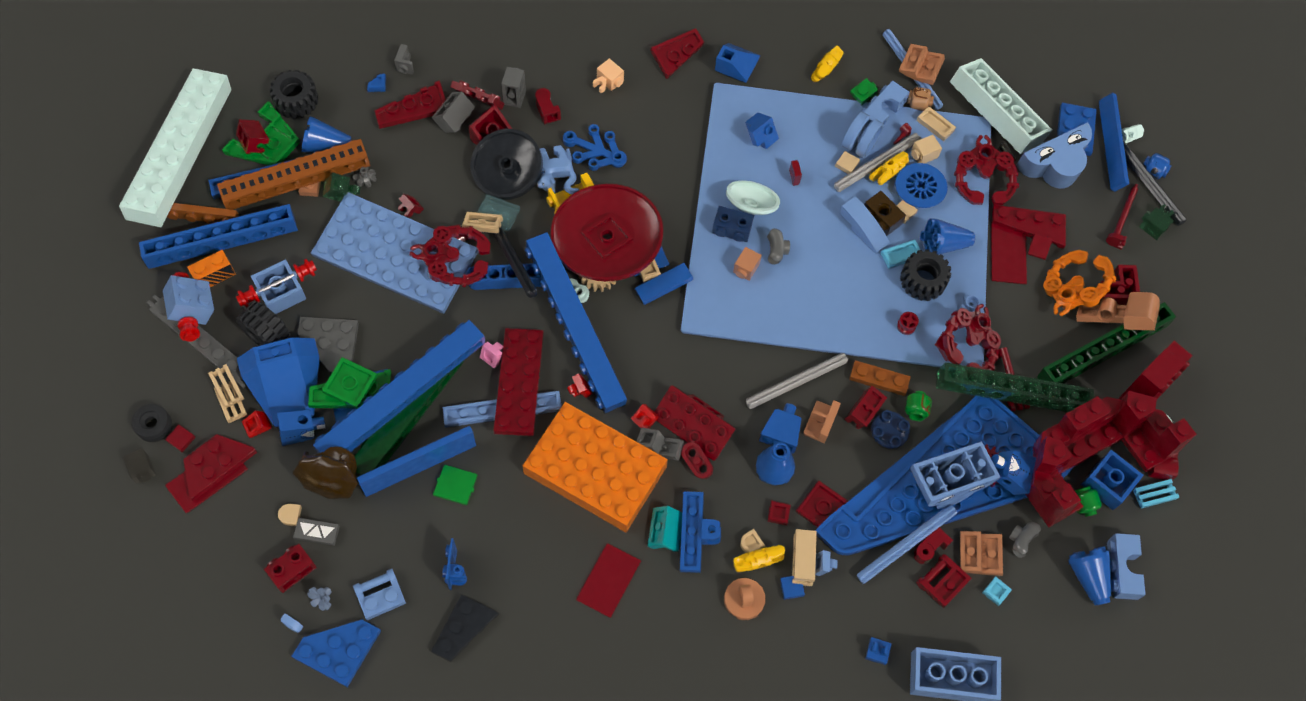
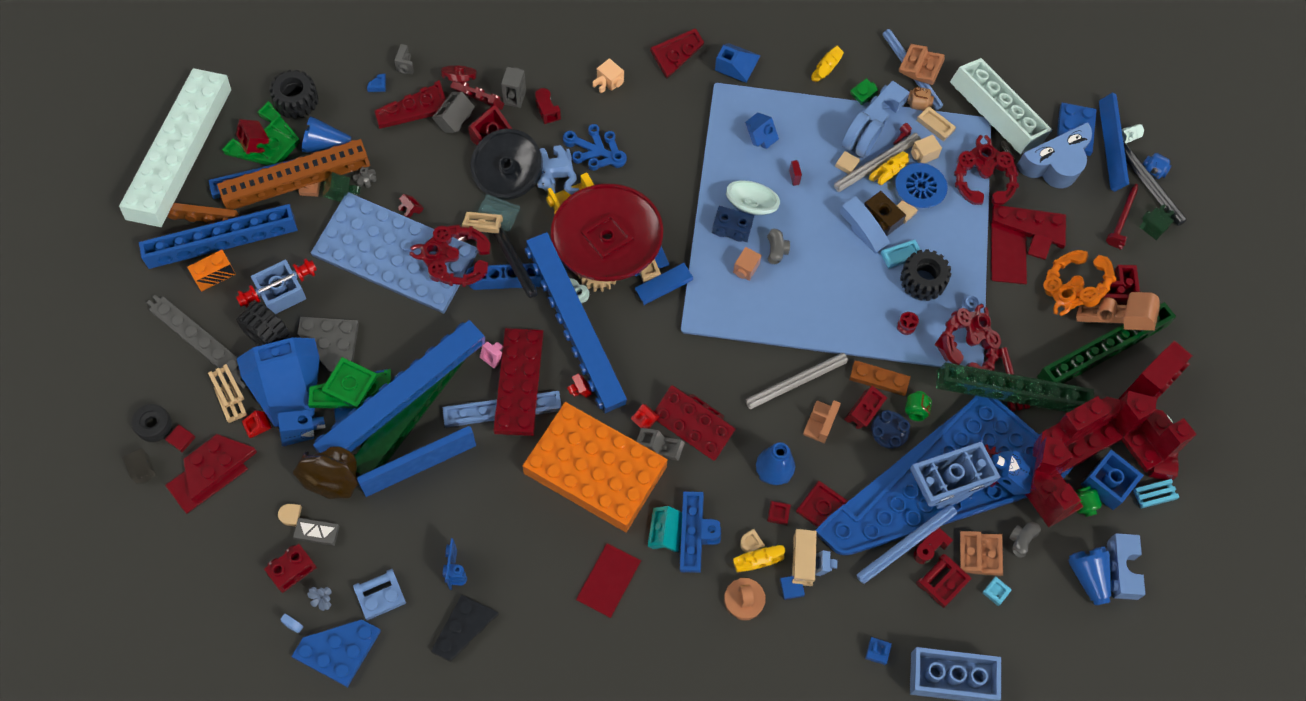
(188, 303): medium blue brick -> none
(455, 485): green piece -> none
(458, 73): none -> dark red plate
(697, 461): dark red plate -> none
(782, 428): blue torso -> none
(945, 237): blue cone -> none

